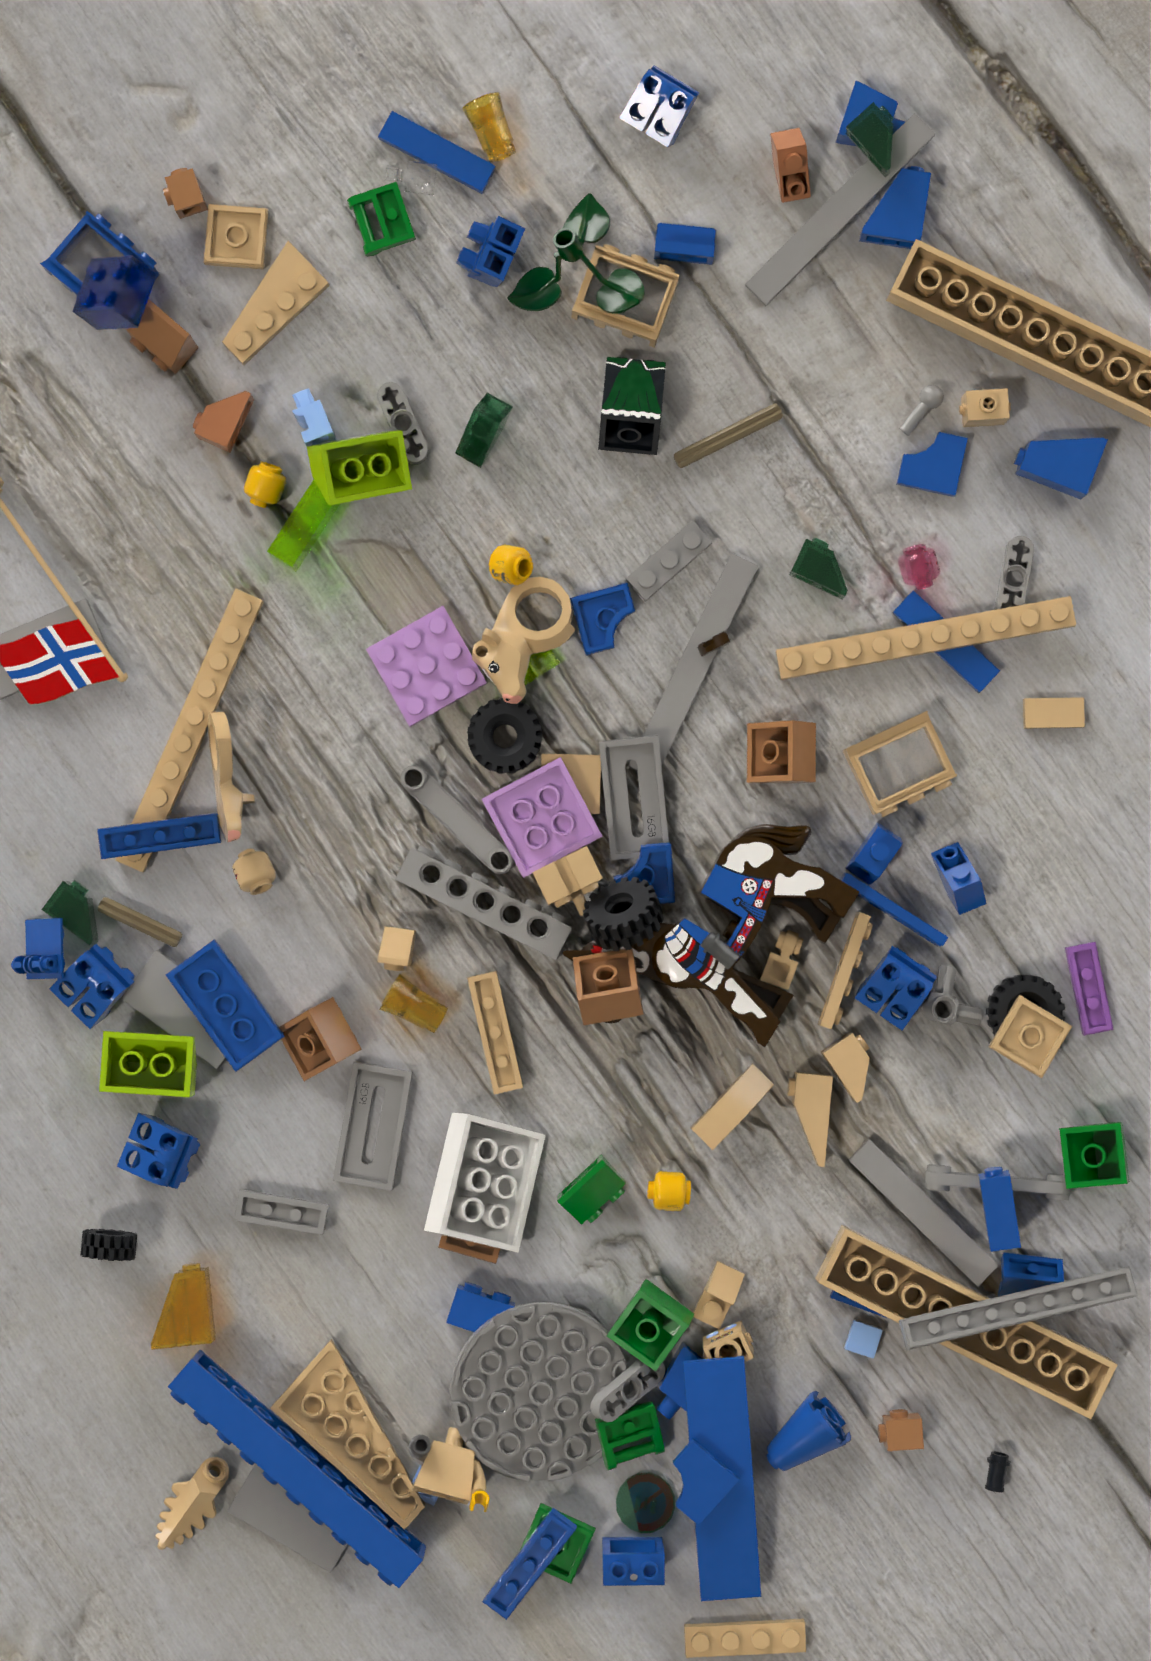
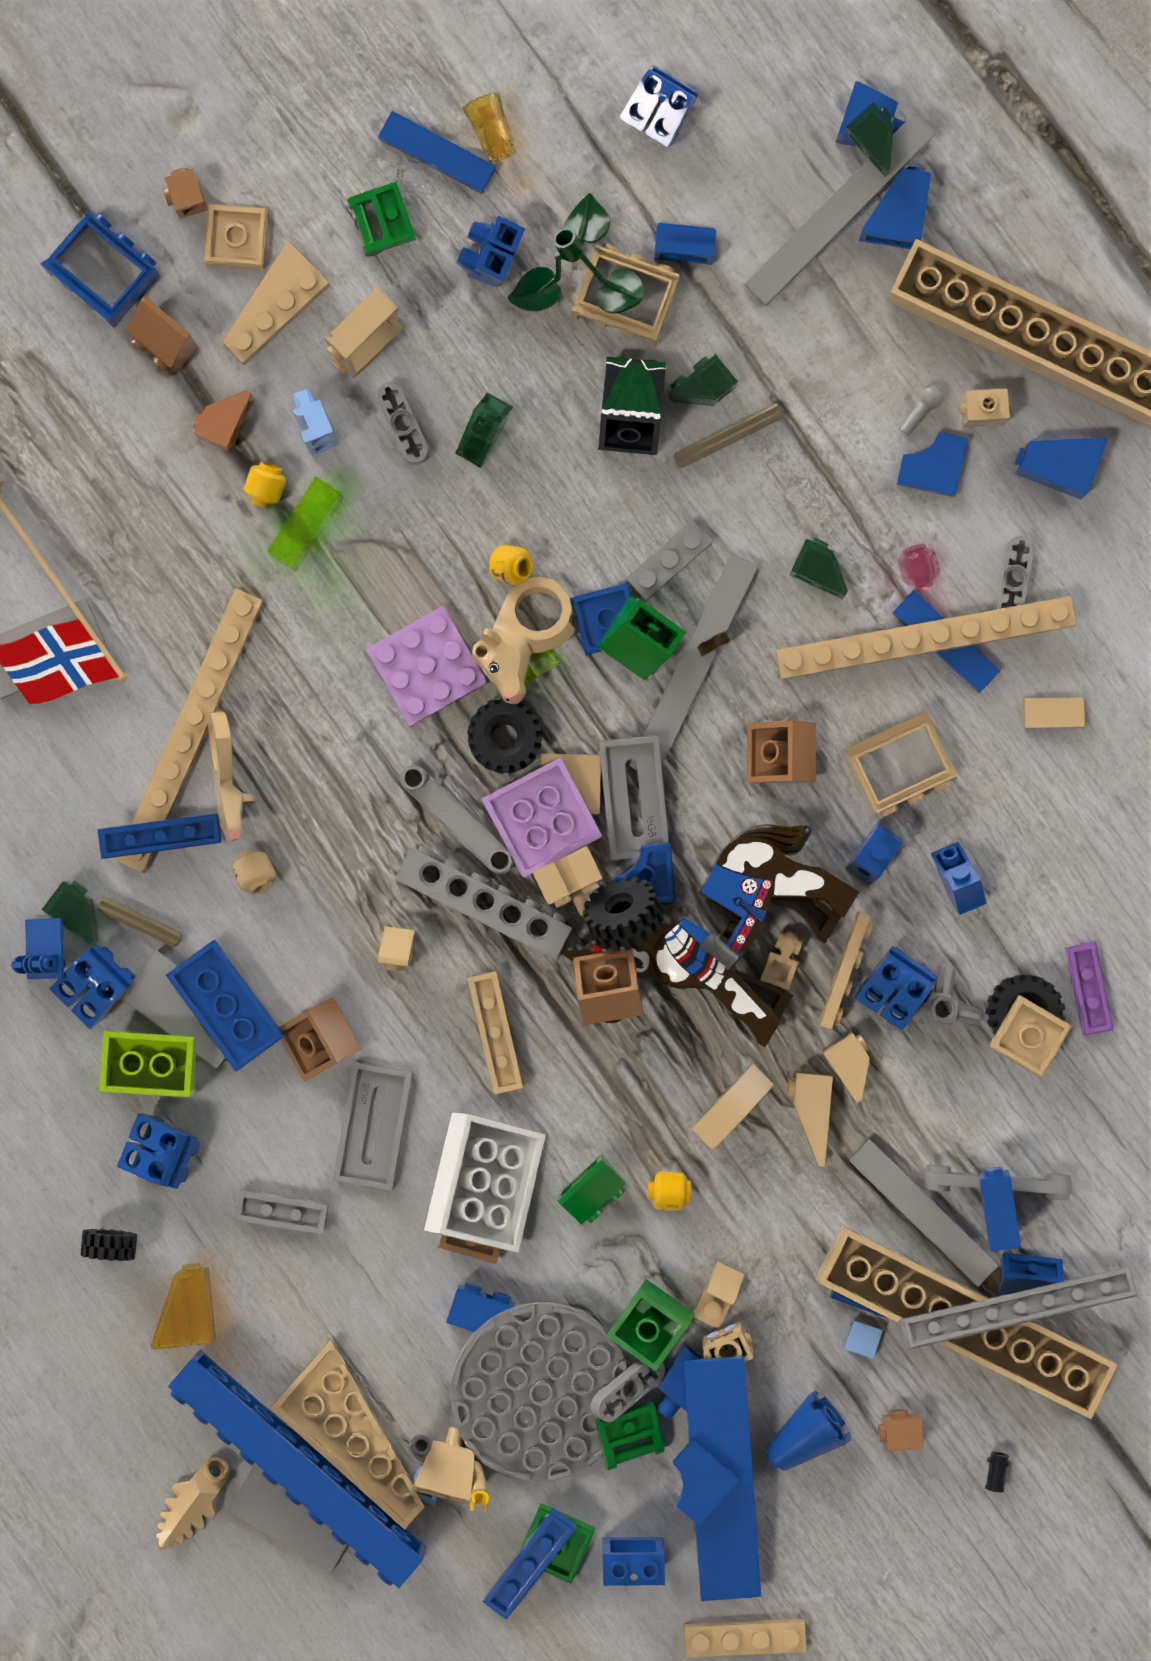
(114, 292): clear blue brick -> none
(360, 467): lime slope -> none
(363, 334): none -> tan window
(413, 1005): clear yellow plant -> none
(641, 638): none -> green slope
(645, 1502): piece -> none
(705, 385): none -> clear green slope
(790, 164): nougat slope -> none
(895, 911): blue tile -> none
(1094, 1155): green slope -> none

